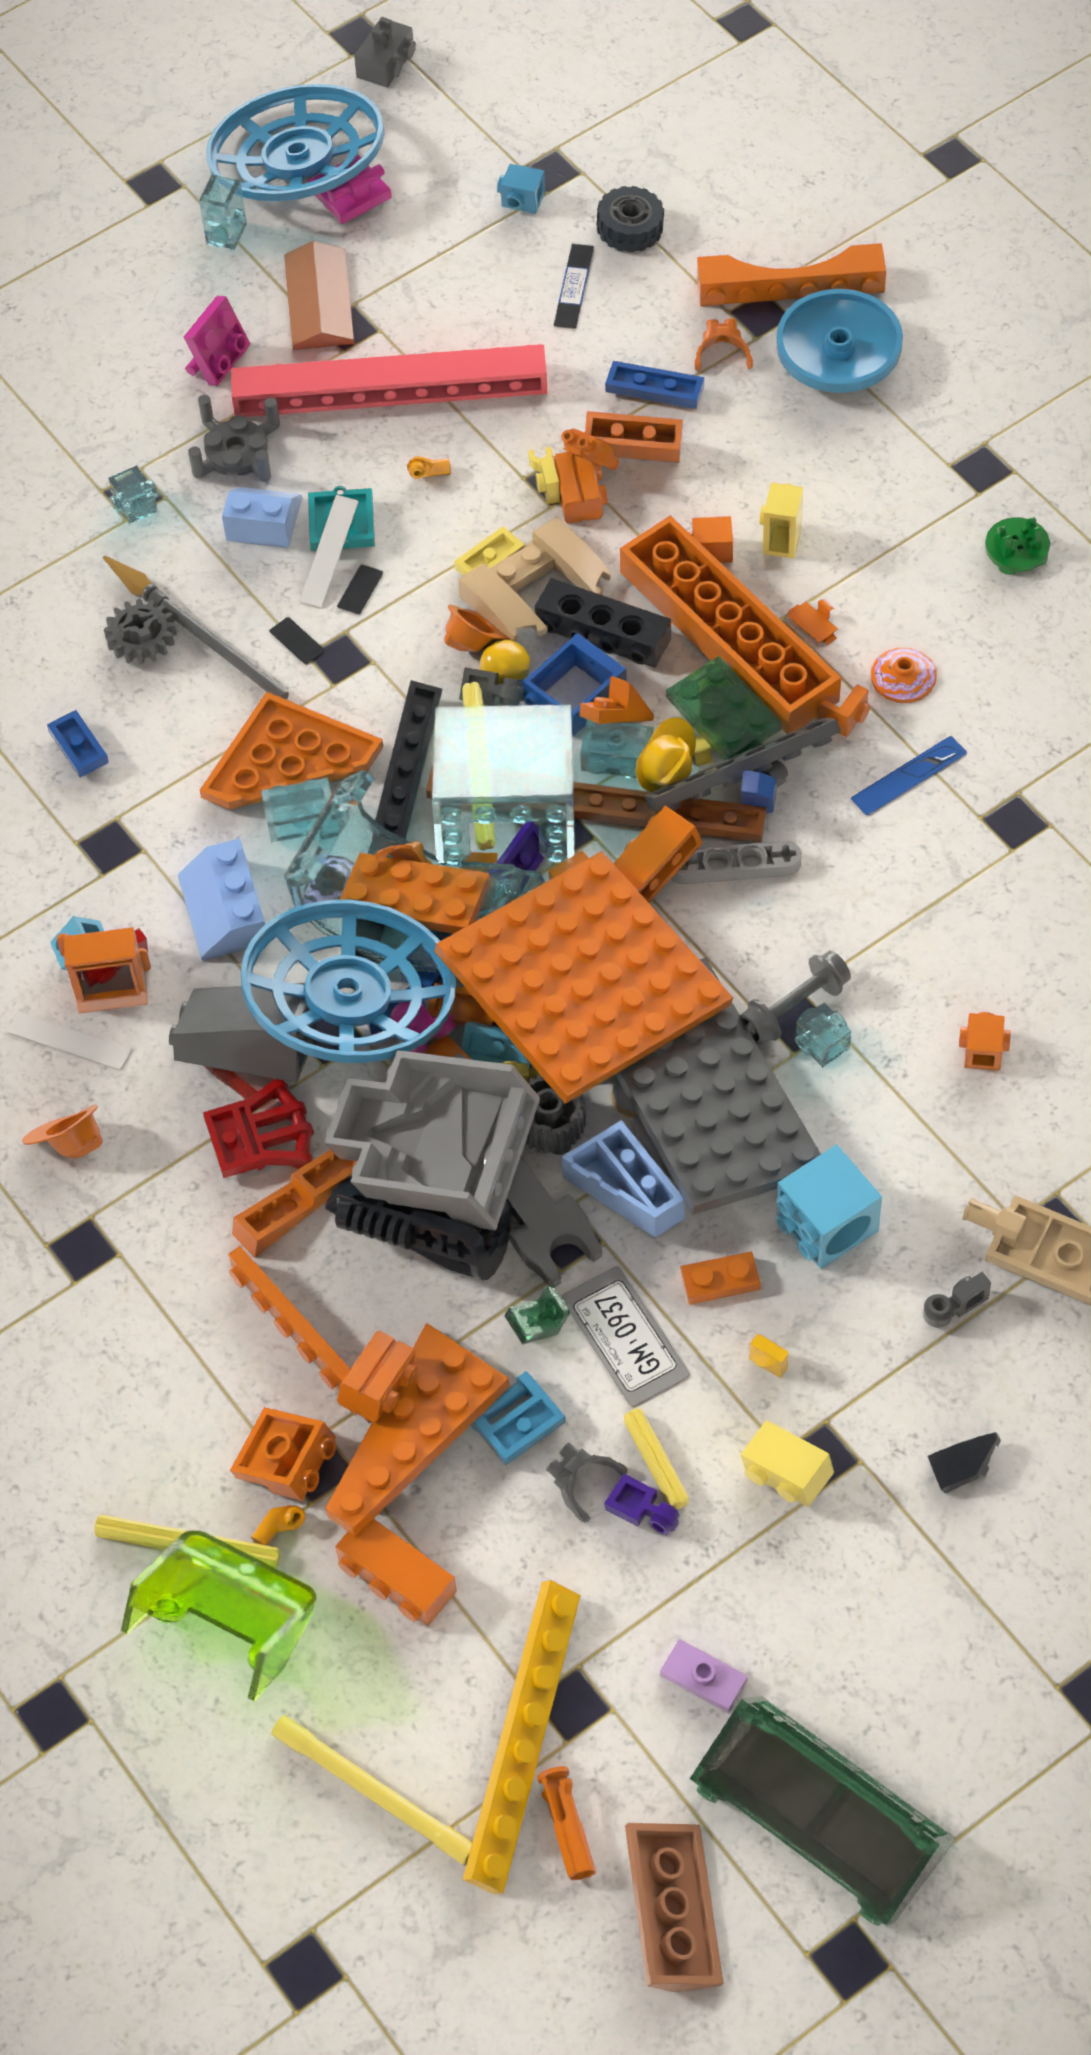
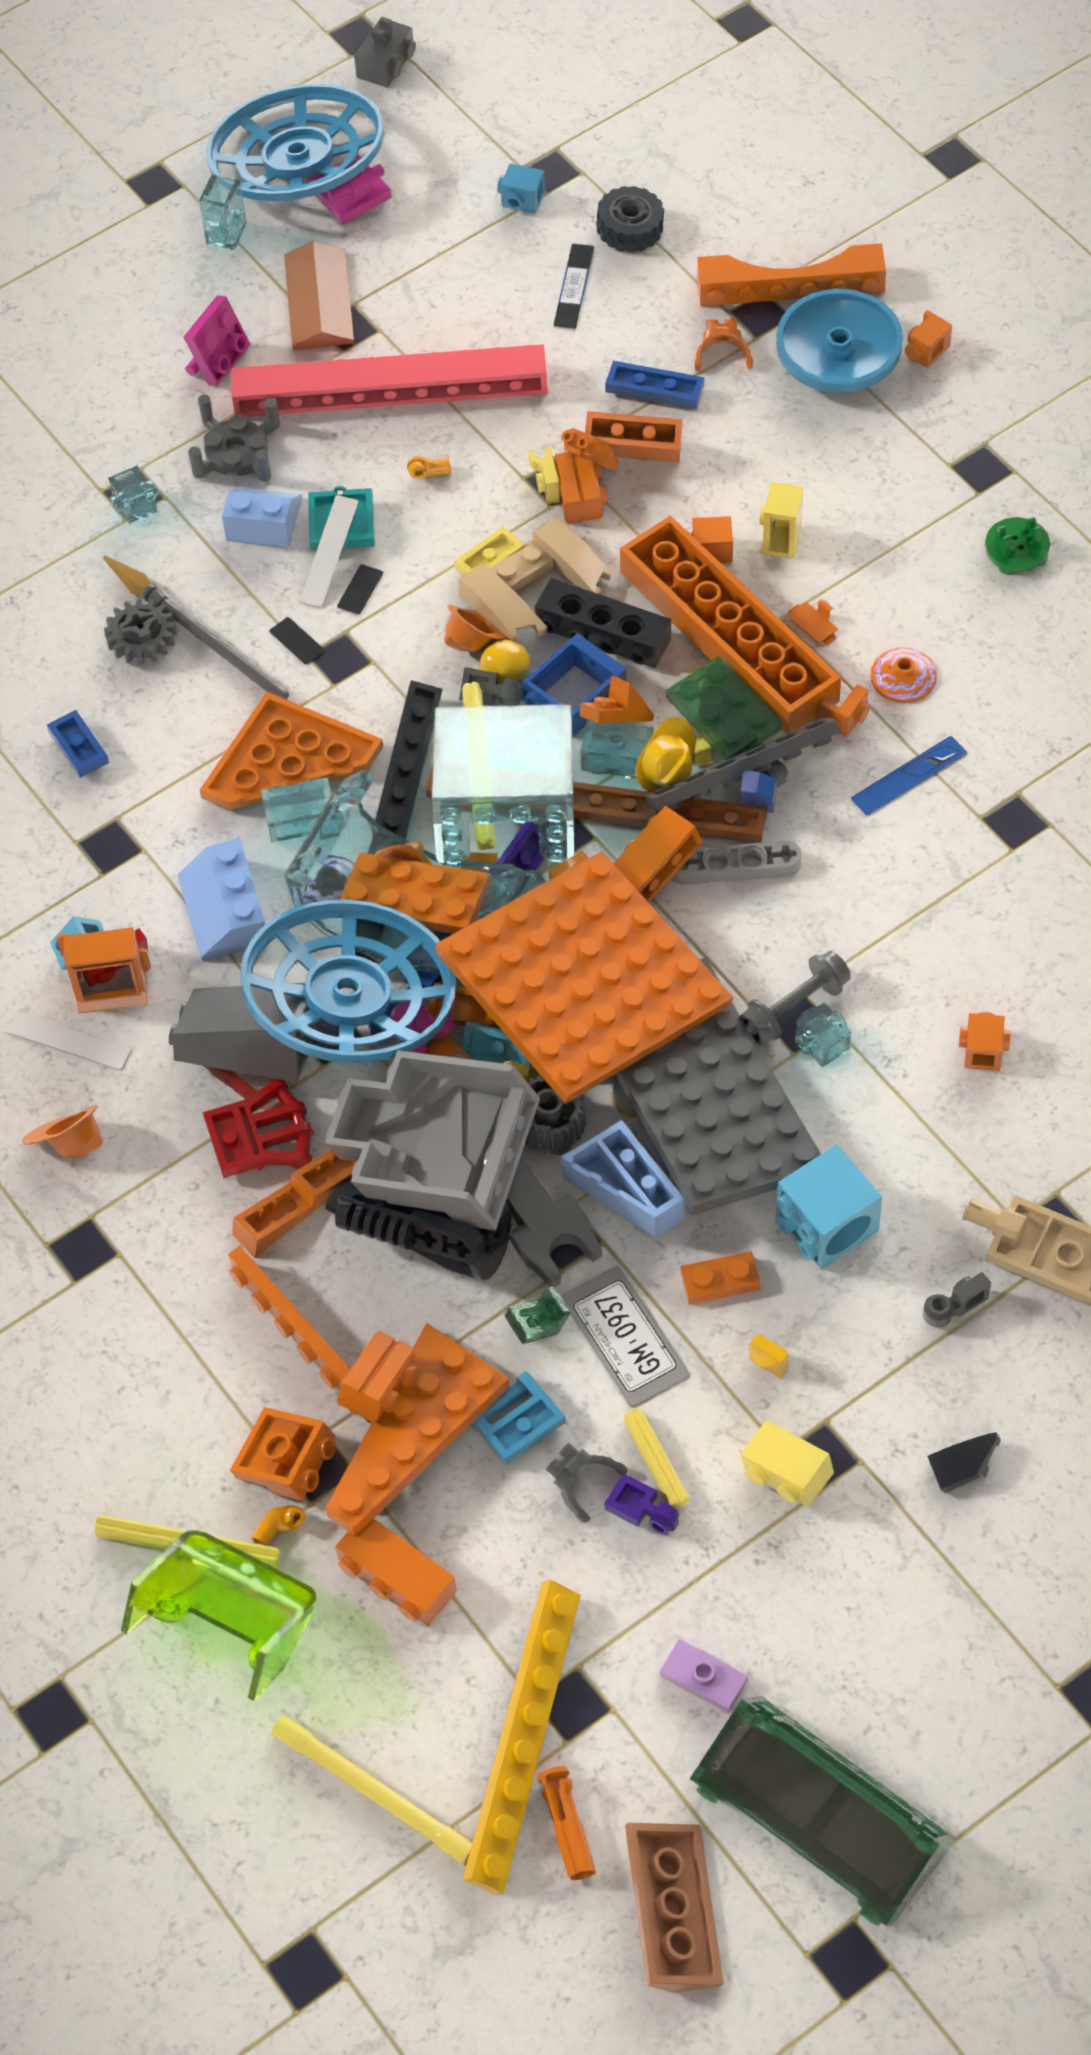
(928, 339): none -> orange brick

